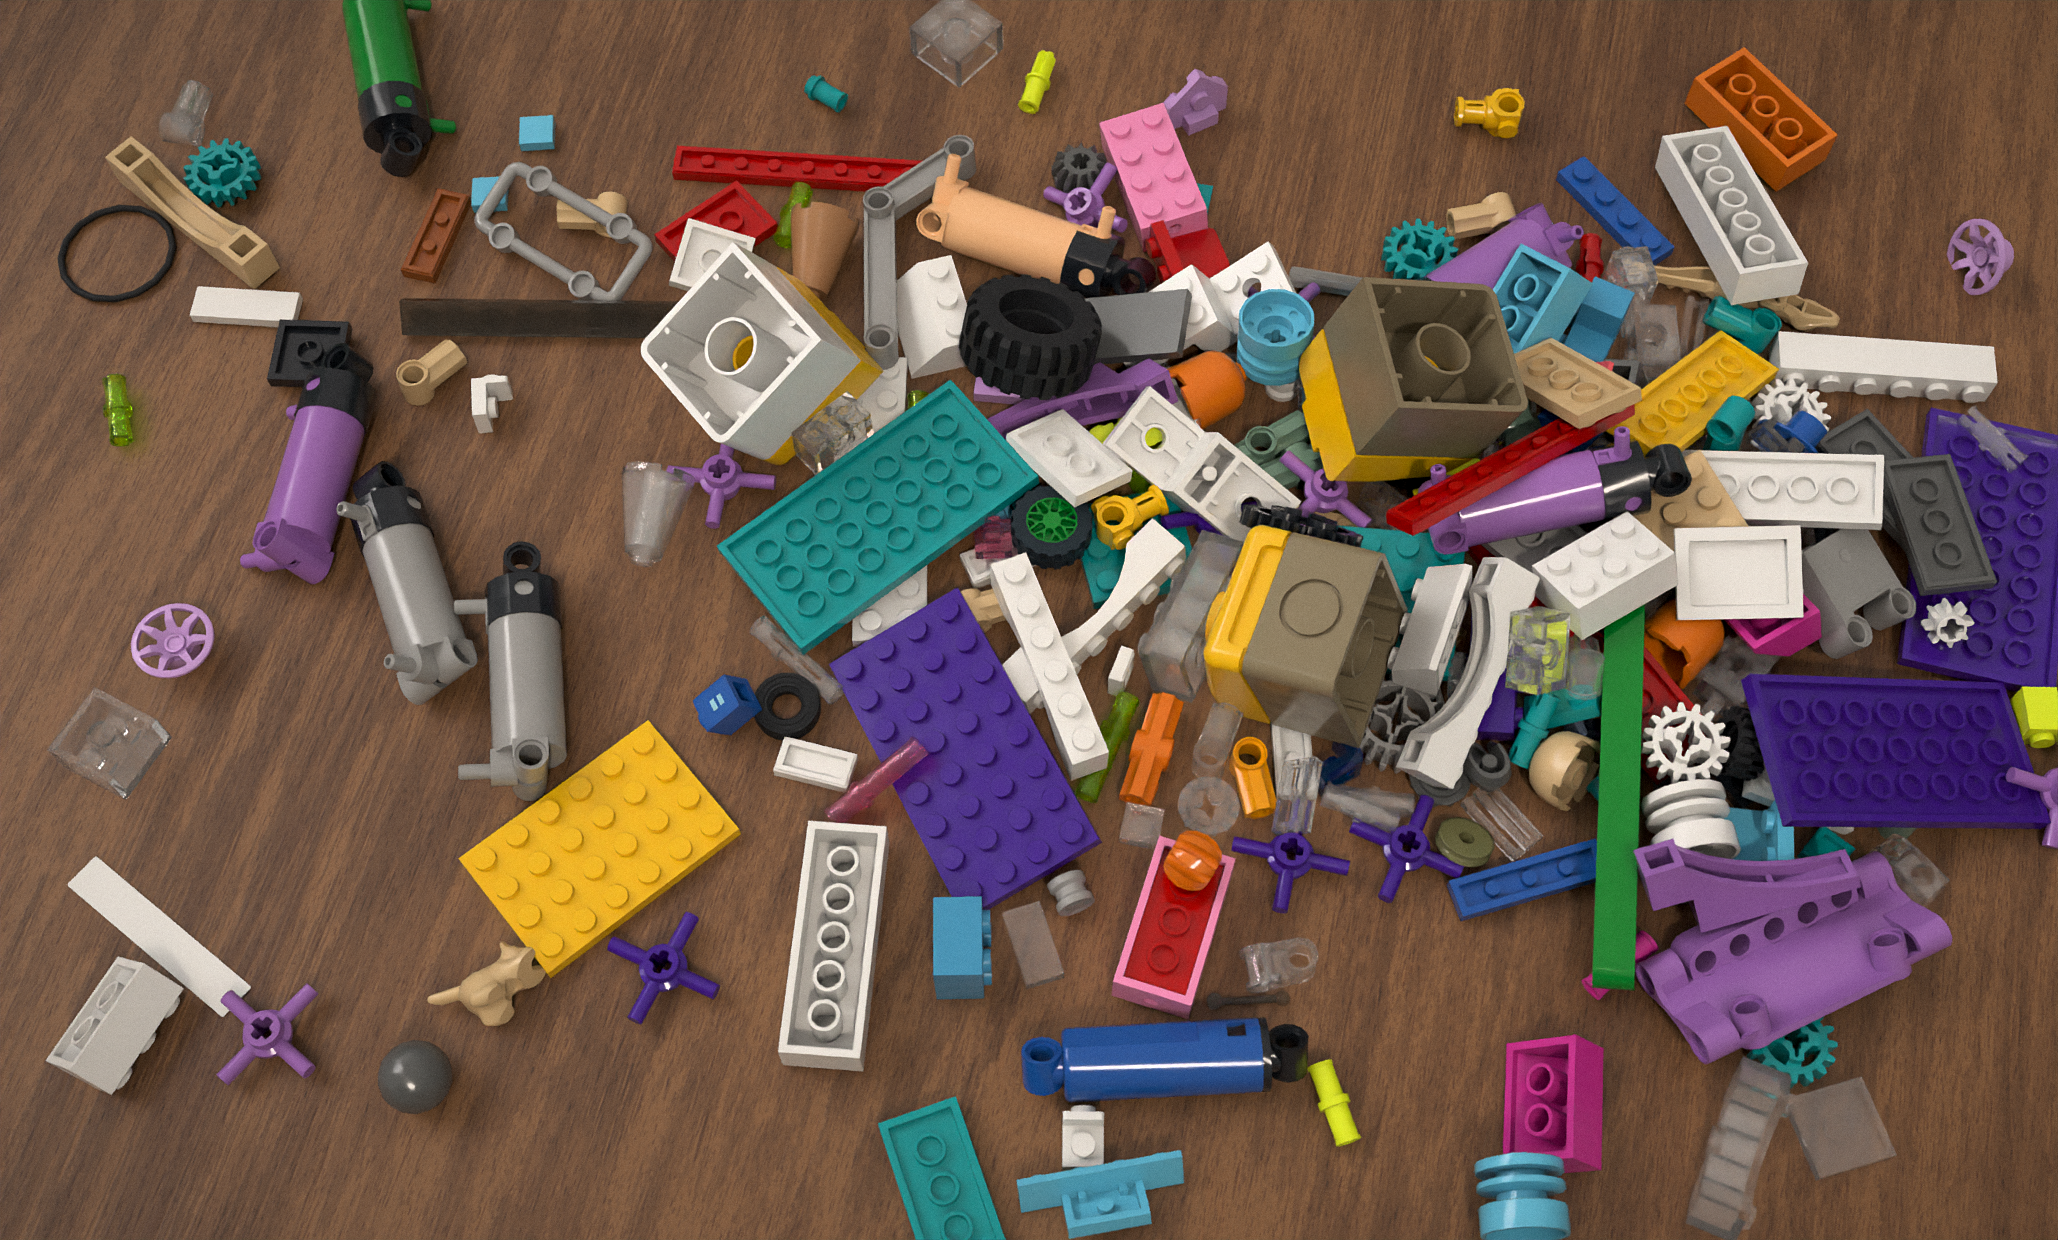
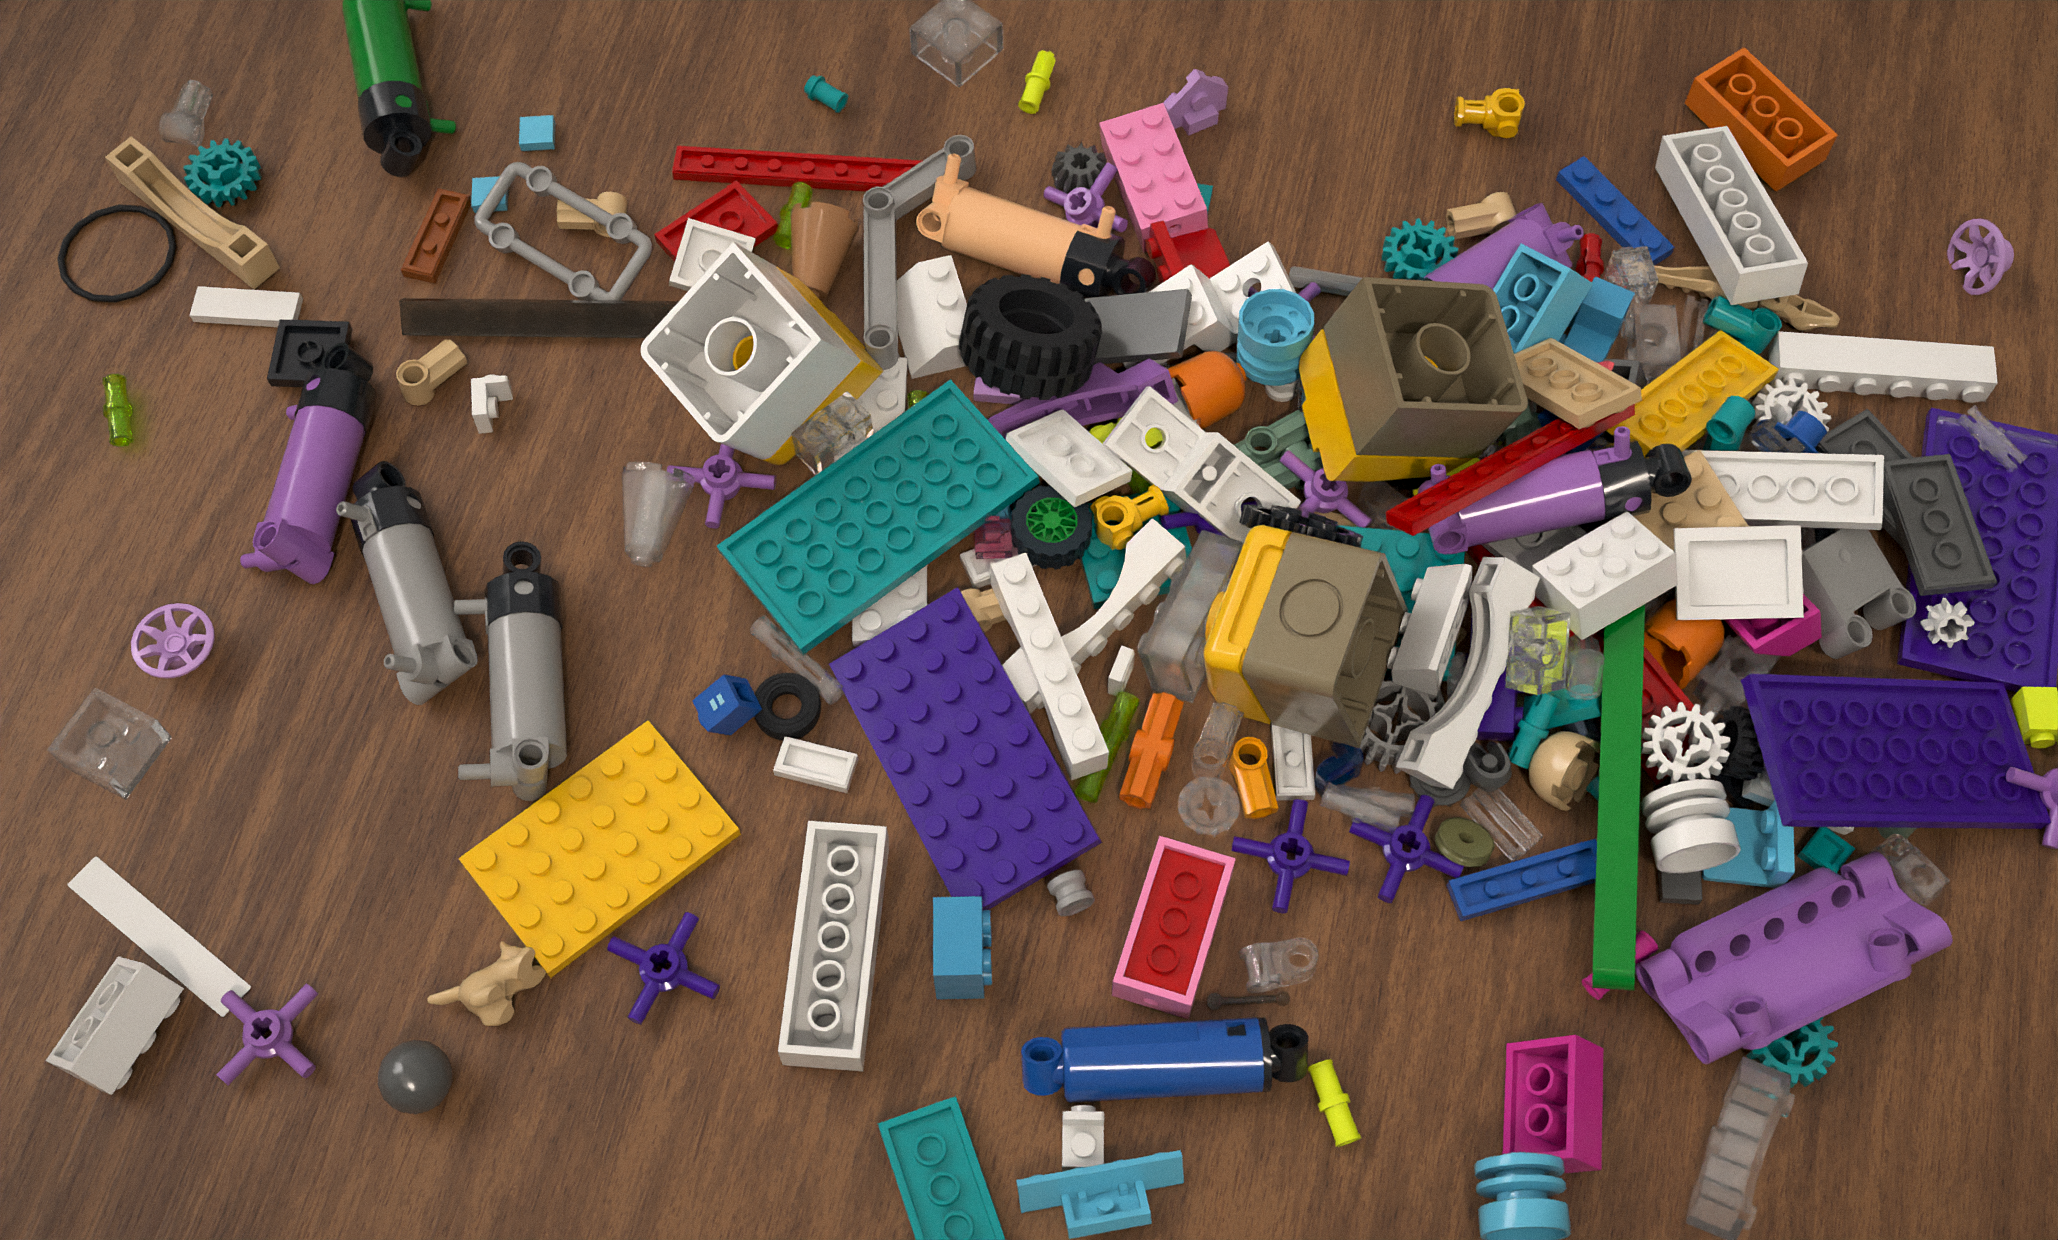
(864, 792): clear pink pin -> none
(1033, 945): clear tile -> none
(1141, 825): clear plate -> none
(1192, 860): orange piece -> none
(1302, 796): clear tile -> none
(1737, 890): medium lavender arch -> none
(1840, 1128): clear tile -> none

